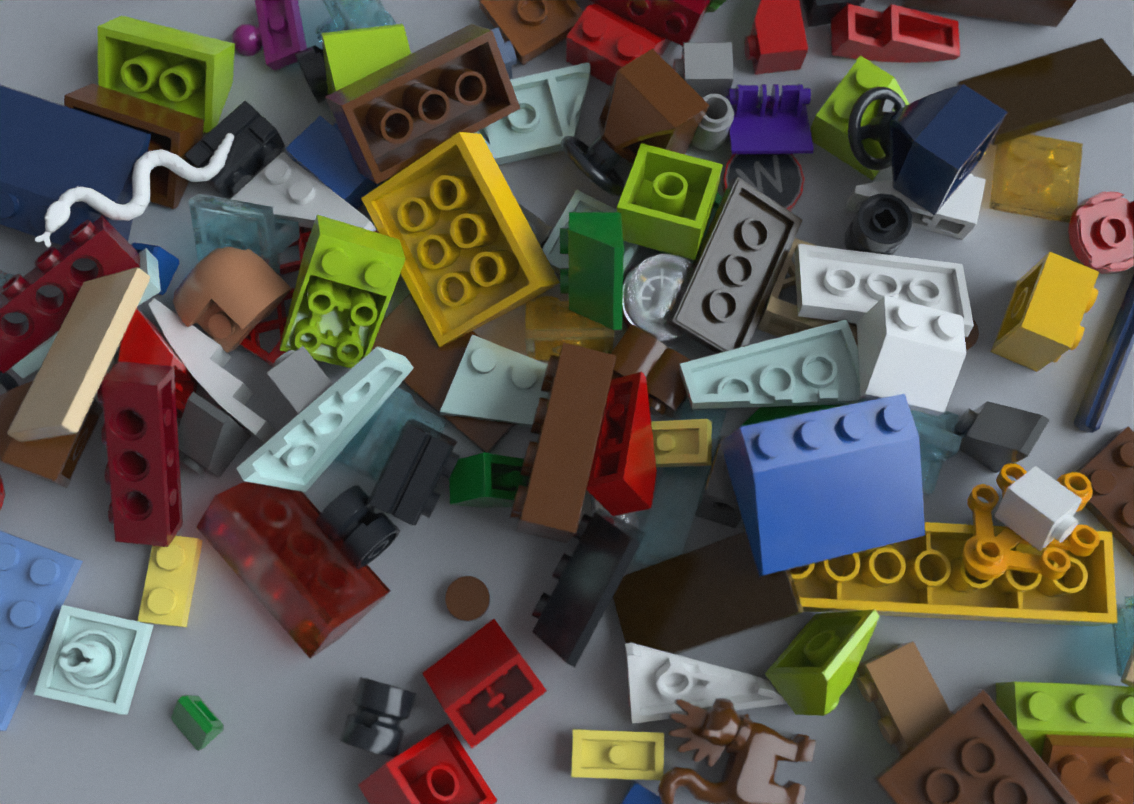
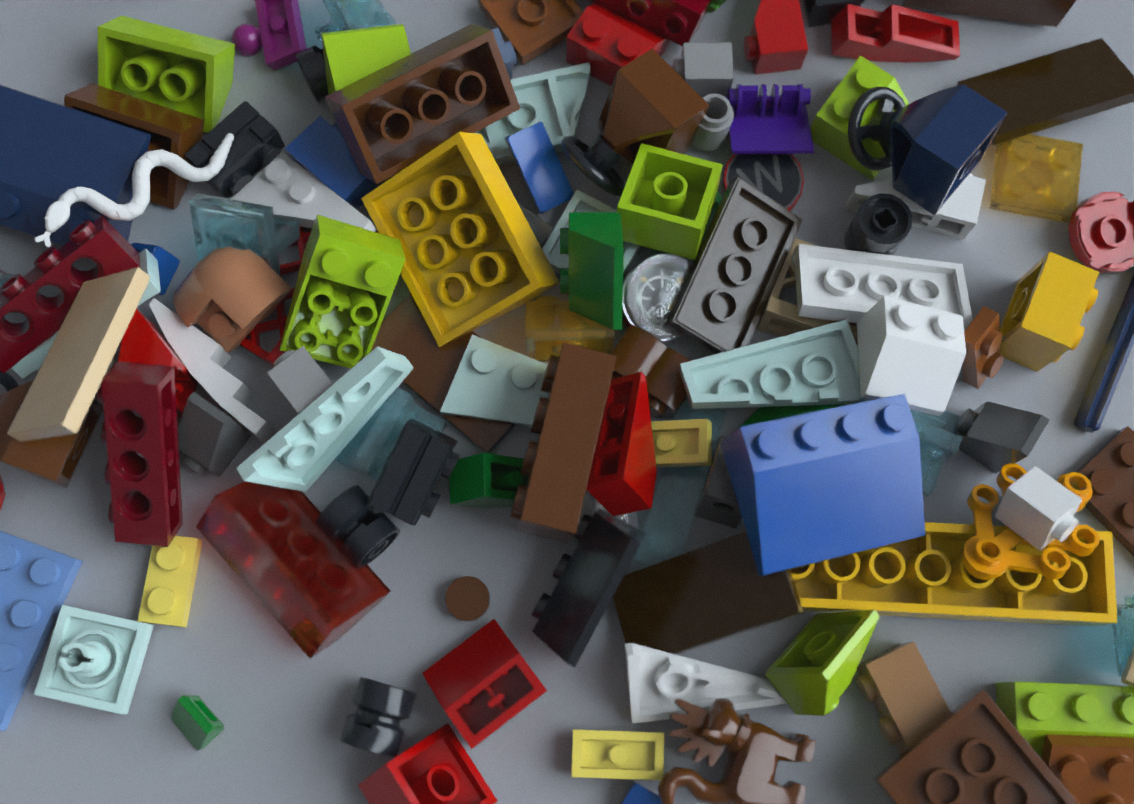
(539, 167): none -> blue slope
(982, 348): none -> dark orange plate

